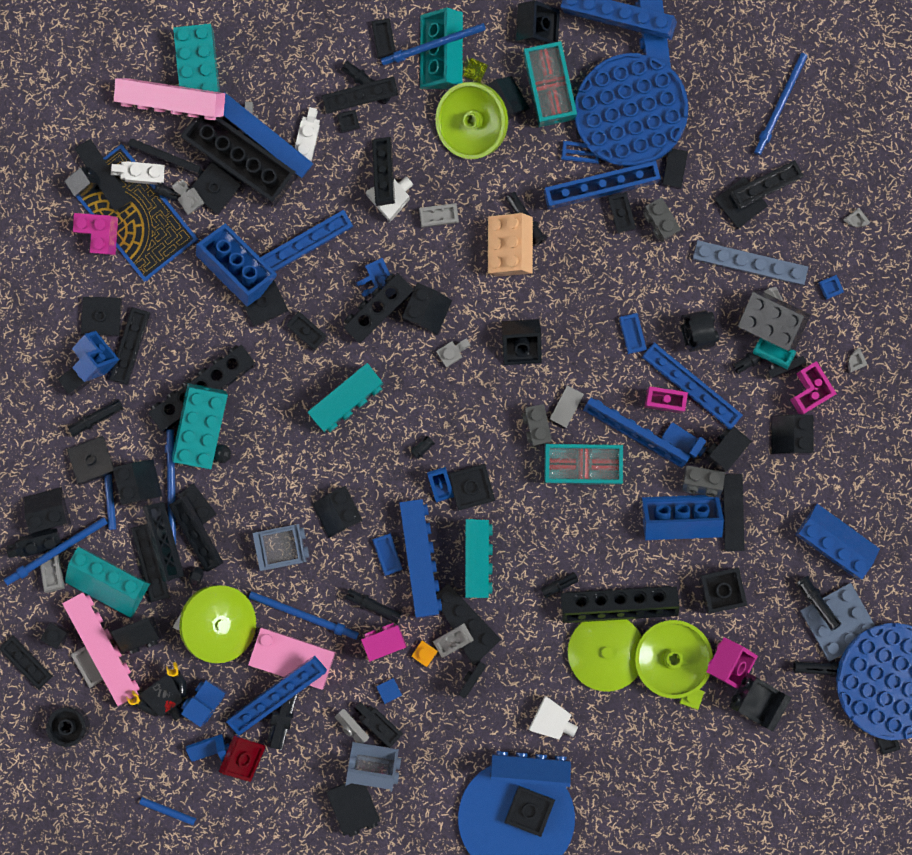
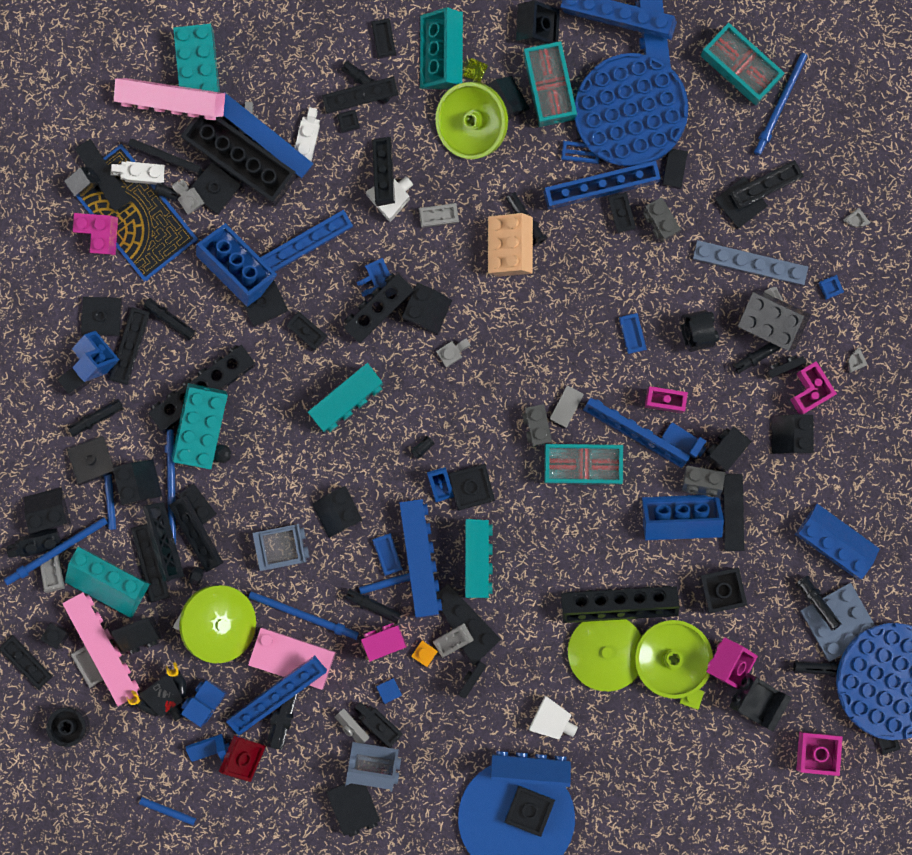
(164, 315): none -> black pin
(385, 583): none -> blue bar
(401, 55): blue bar -> none
(521, 342): black slope -> none
(559, 584): black axle -> none
(690, 383): blue tile -> none
(742, 64): none -> brick
(774, 353): teal tile -> none
(819, 753): none -> dark pink brick

